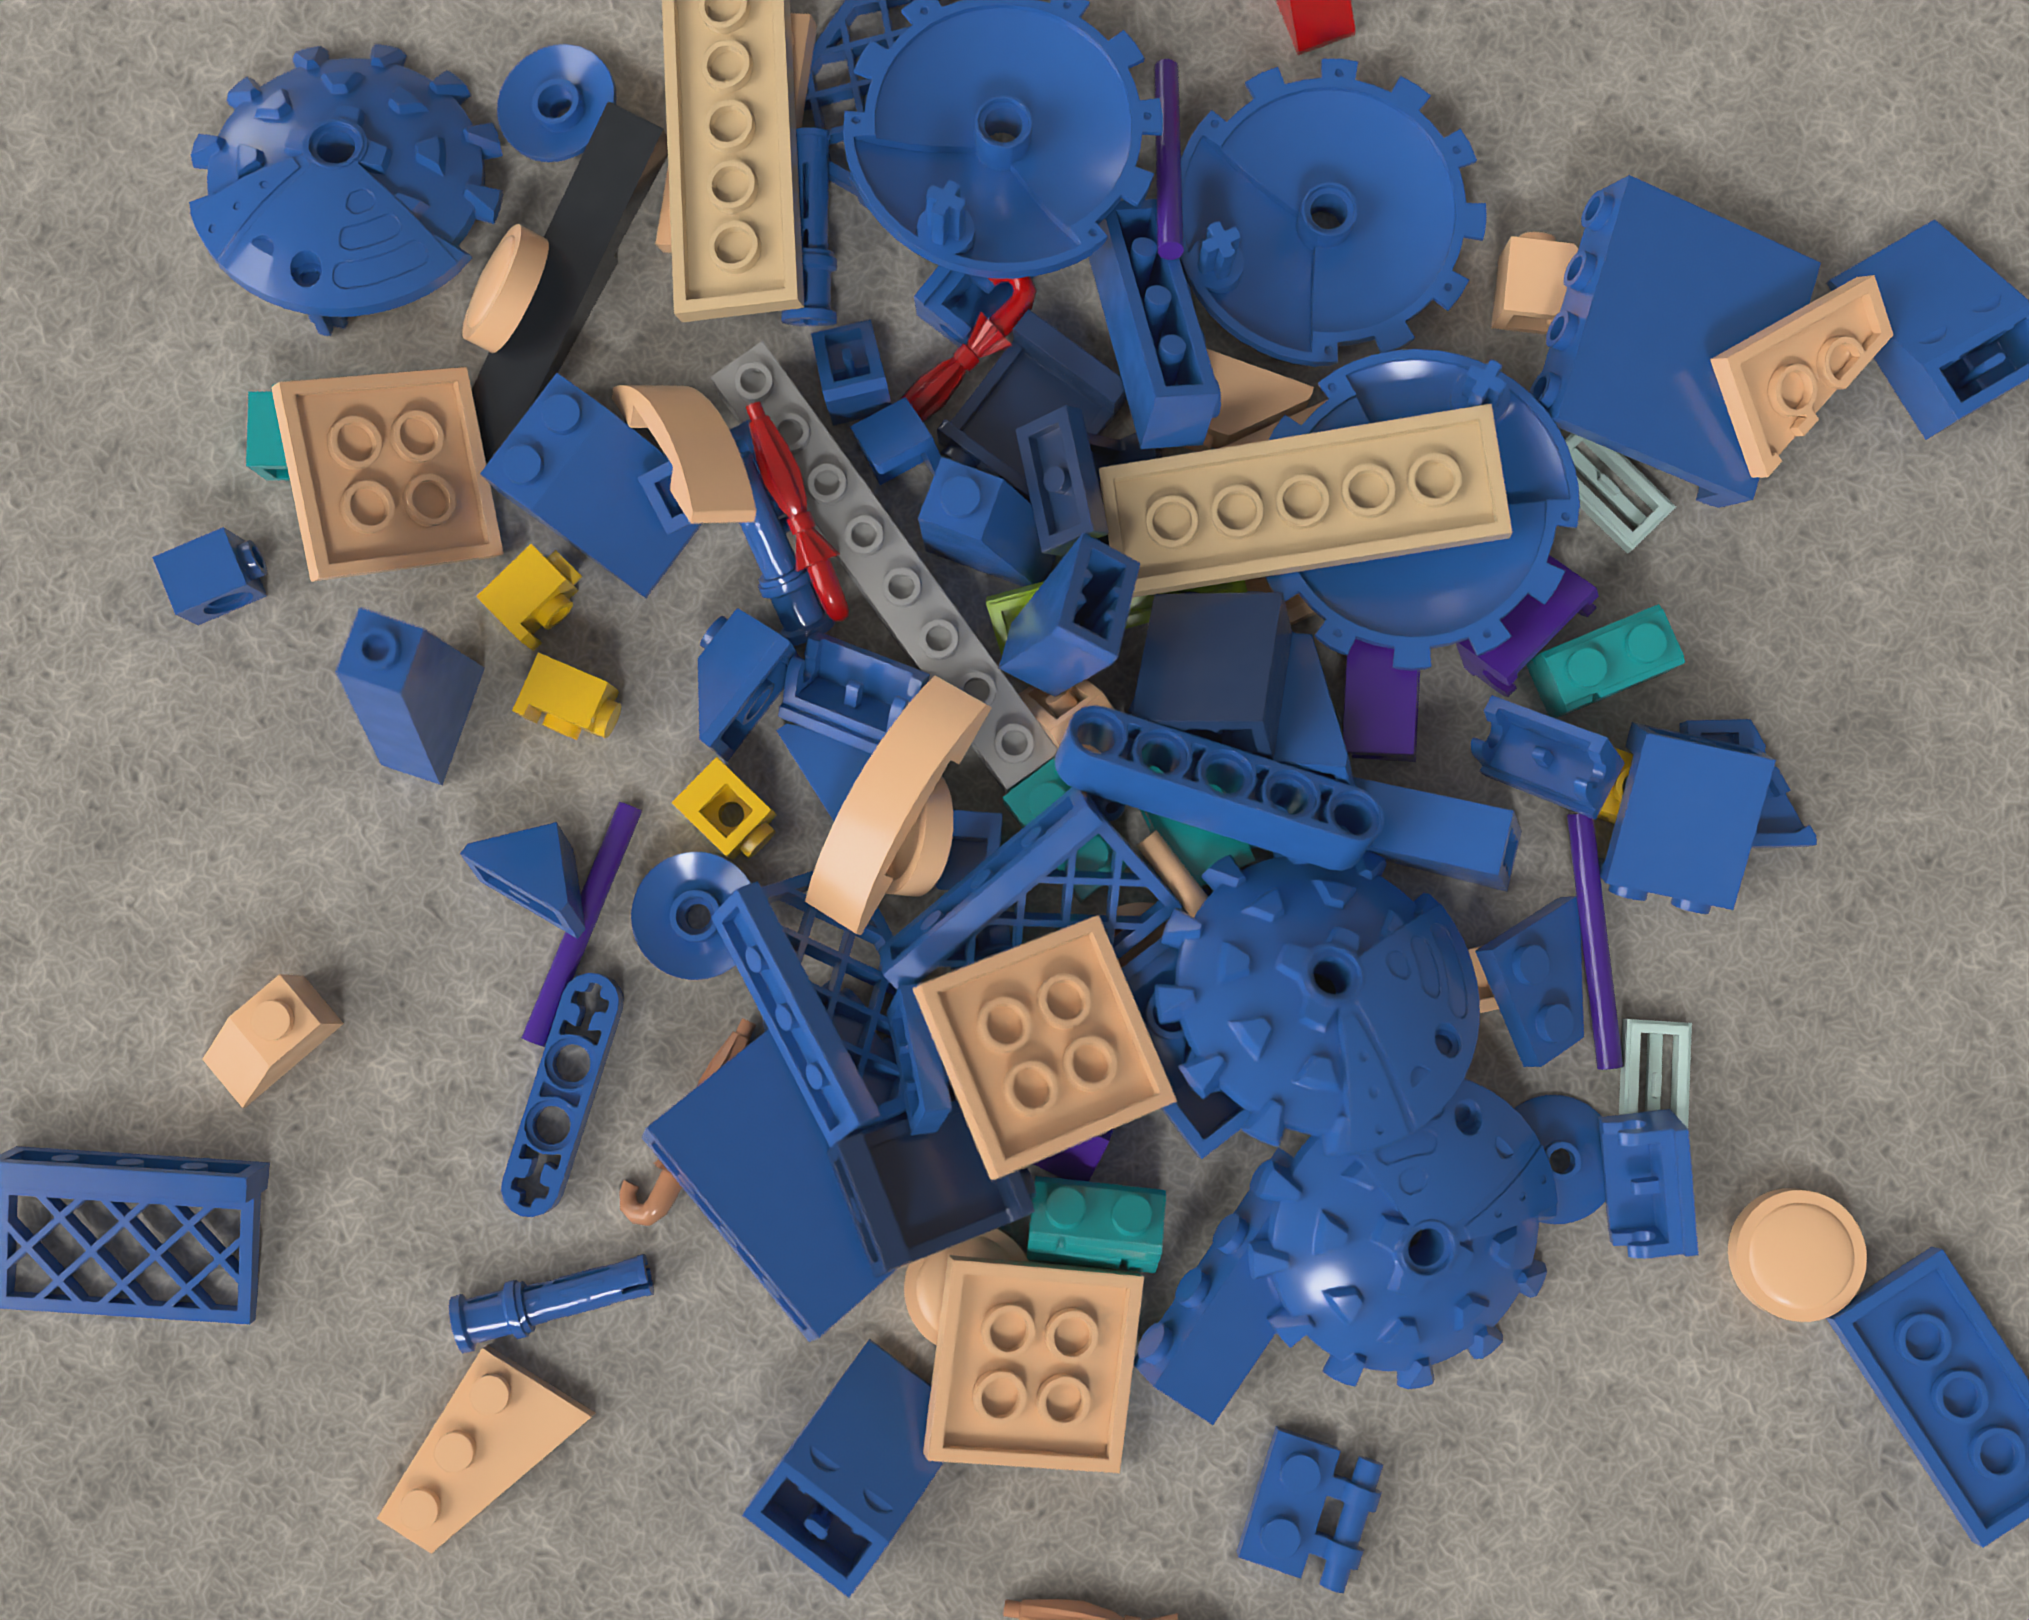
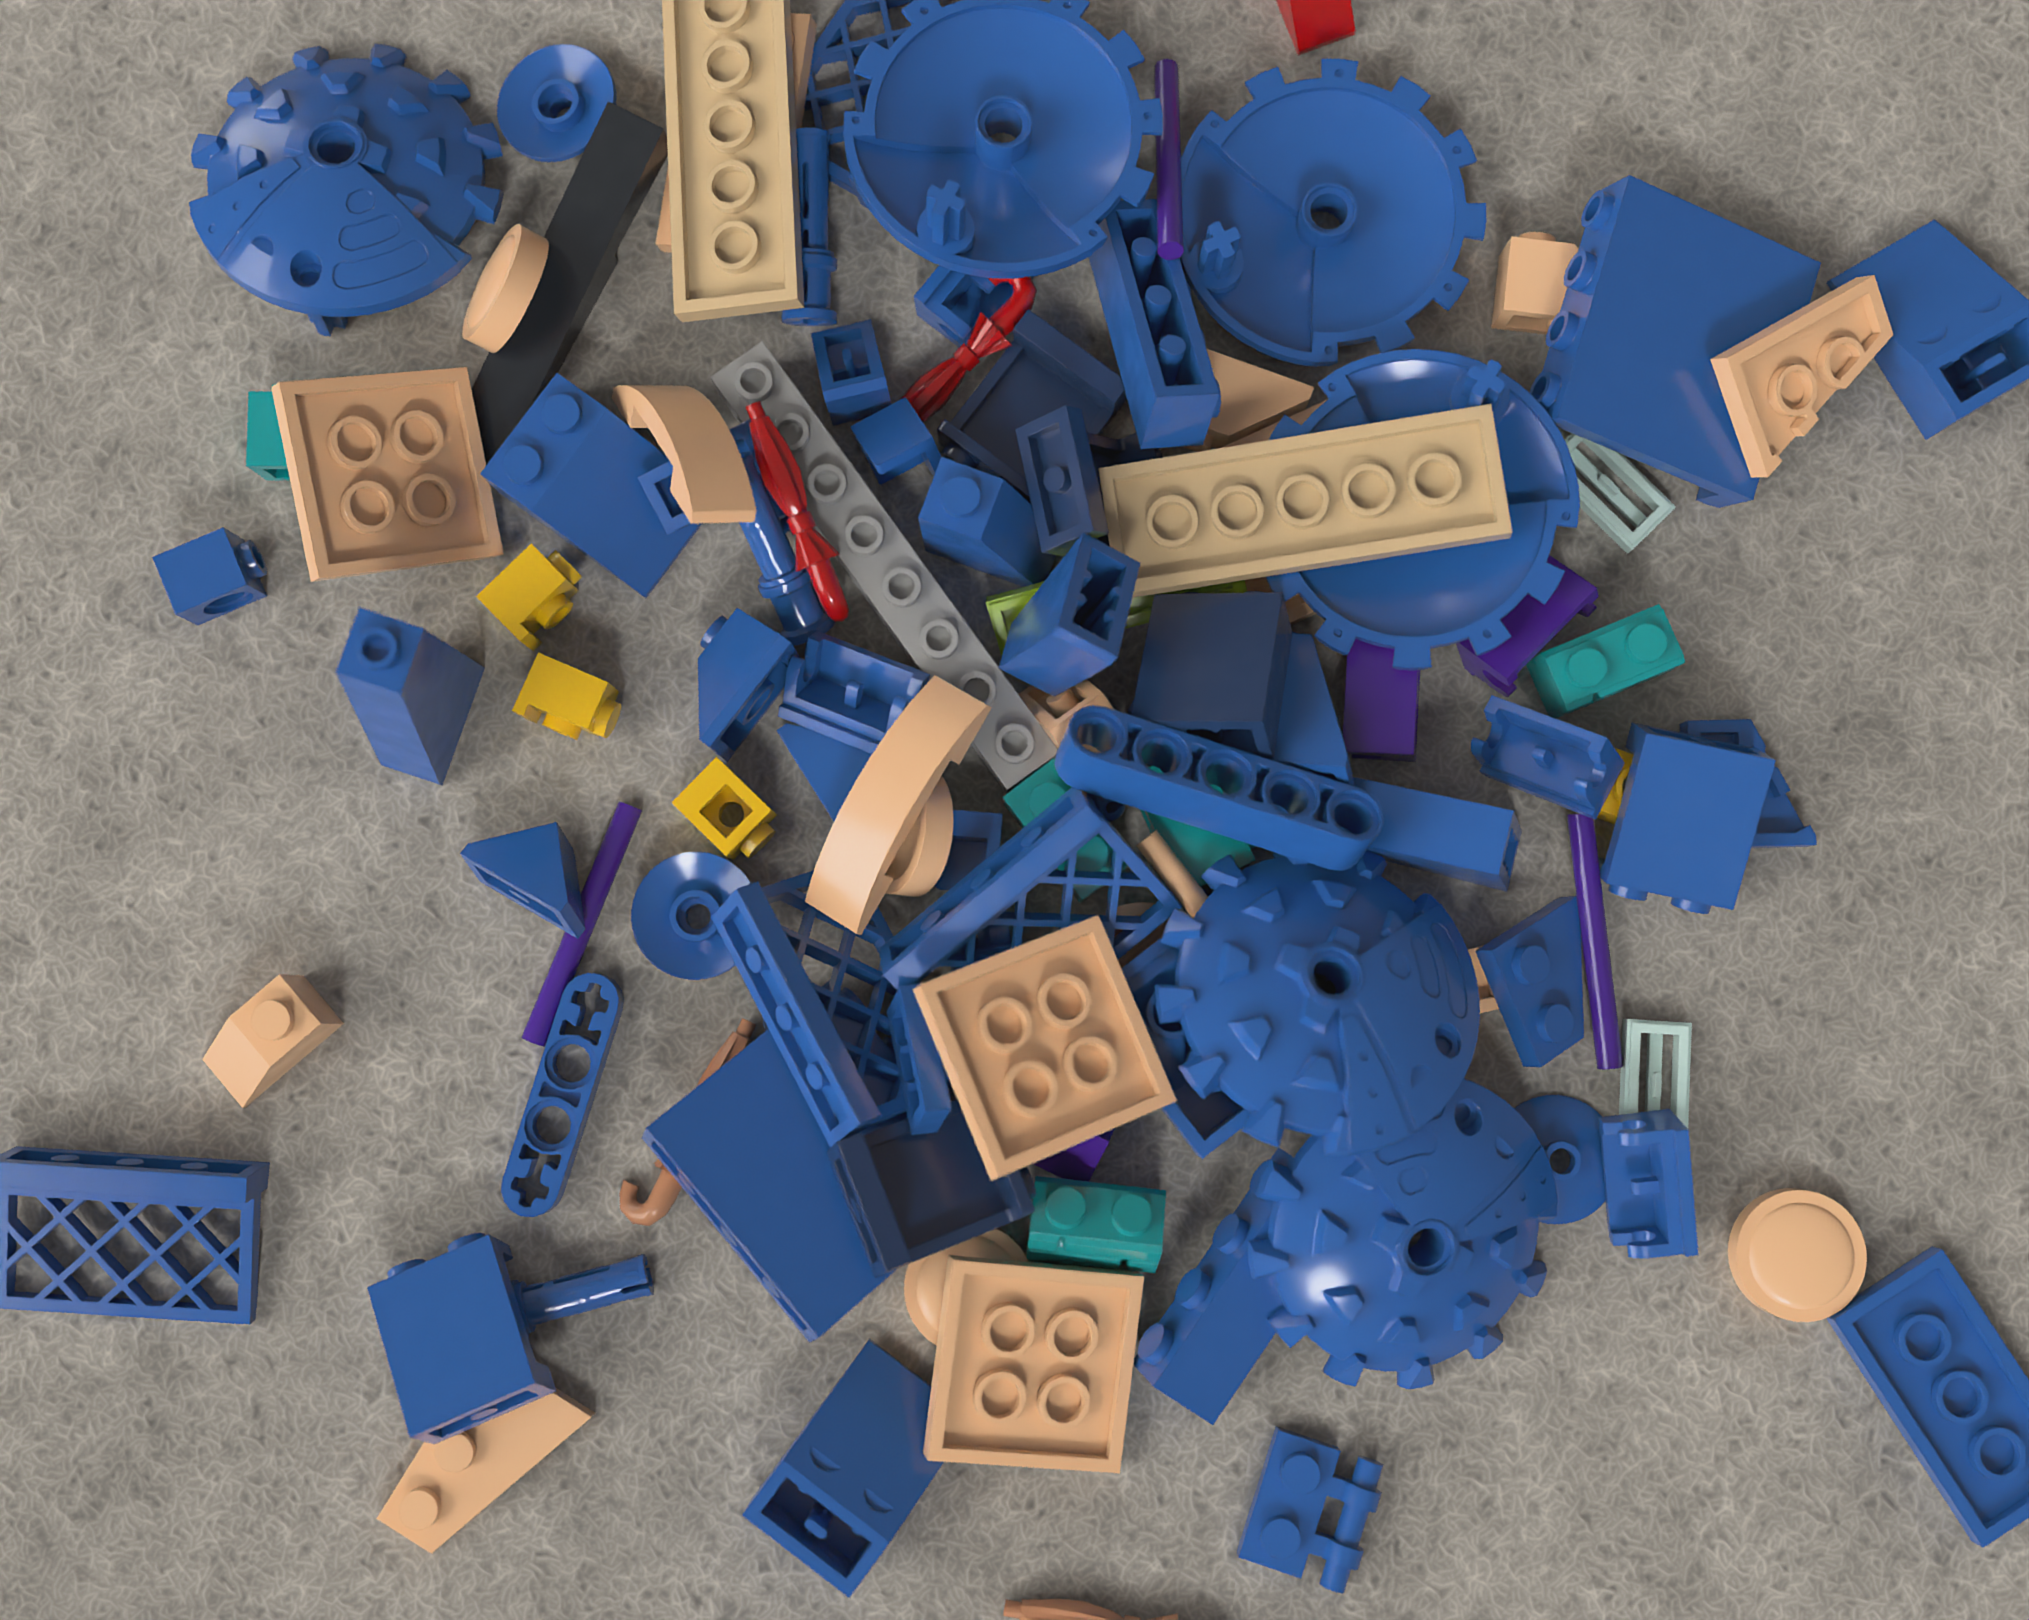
(457, 1339): none -> blue panel

